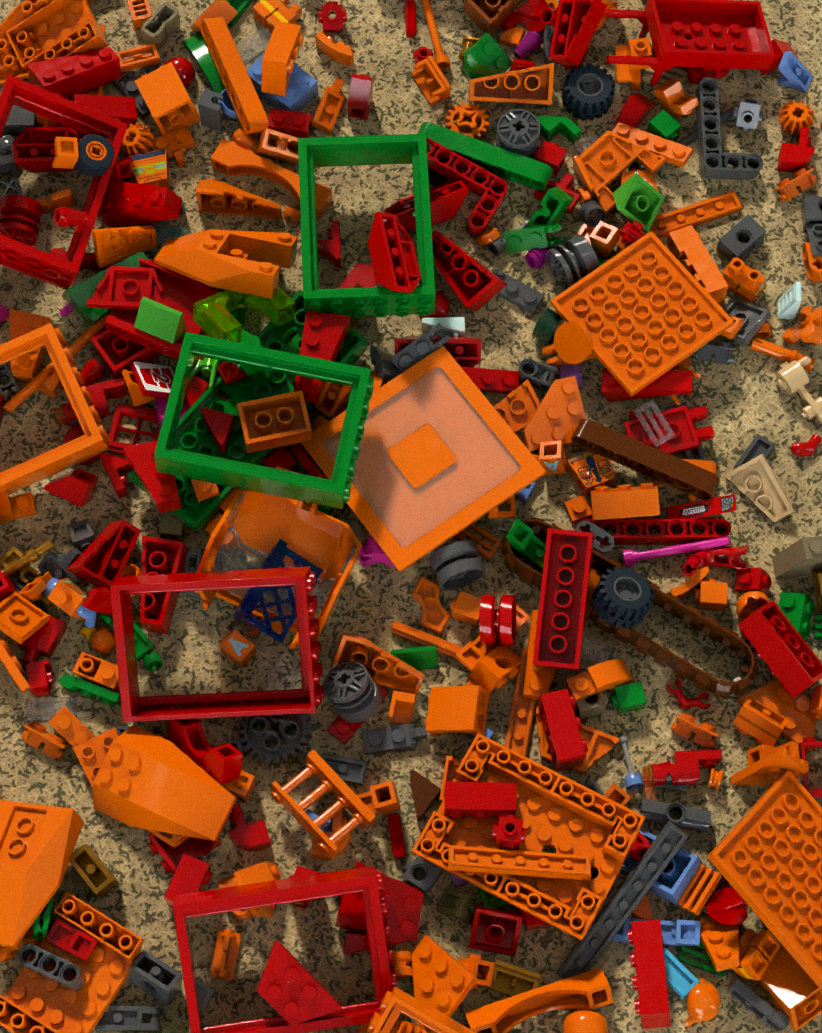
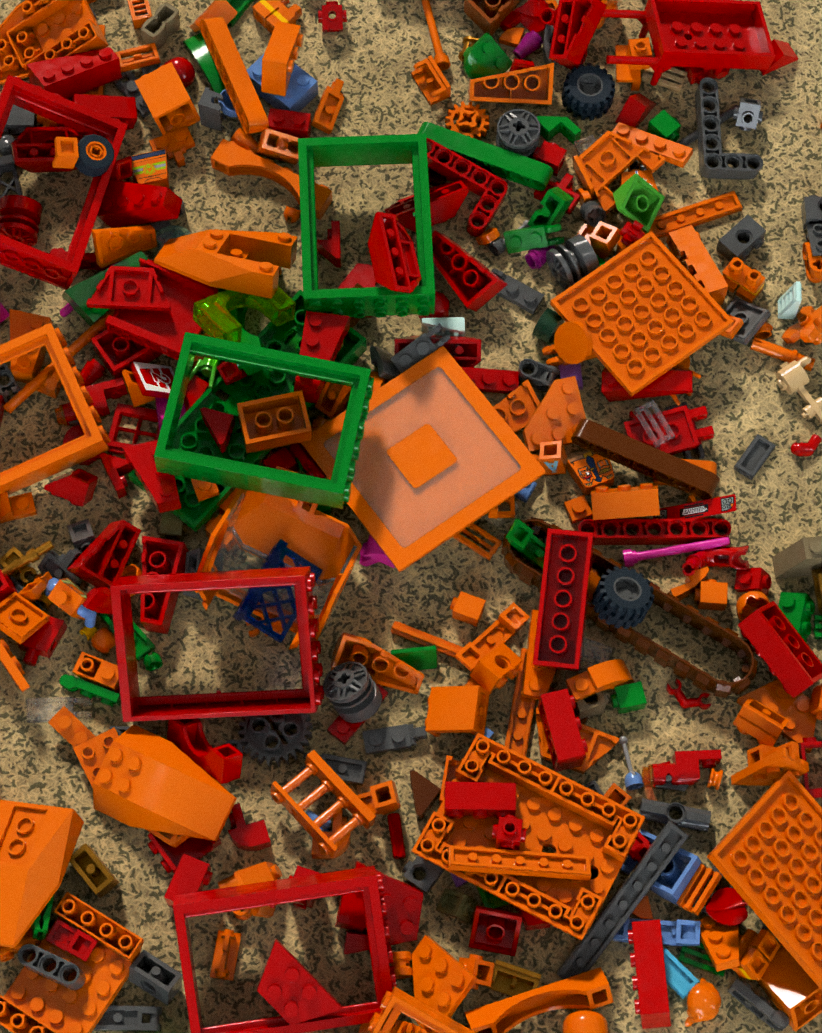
(40, 677): red brick -> none
(53, 742): orange hinge -> none
(56, 200): orange plate -> none
(67, 217): red cone -> none
(137, 140): orange gear -> none
(160, 320): bright green slope -> none
(205, 994): light grey tile -> none
(226, 199): orange wedge -> none
(237, 648): orange brick -> none
(242, 787): orange brick -> none
(254, 45): clear hinge -> none
(336, 51): orange slope -> none
(360, 96): red slope -> none
(401, 707): orange panel -> none
(410, 18): red axle -> none
(422, 50): red plate -> none
(434, 615): orange tile -> none
(457, 565): dark grey wheel -> none
(497, 620): red wheel -> none
(599, 533): dark grey beam -> none
(674, 100): orange brick -> none
(703, 732): orange hinge -> none
(721, 352): dark grey hinge -> none
(762, 487): tan wing -> none
(793, 73): medium blue slope -> none
(795, 116): orange gear -> none
(795, 157): red brick -> none
(802, 179): orange hinge -> none

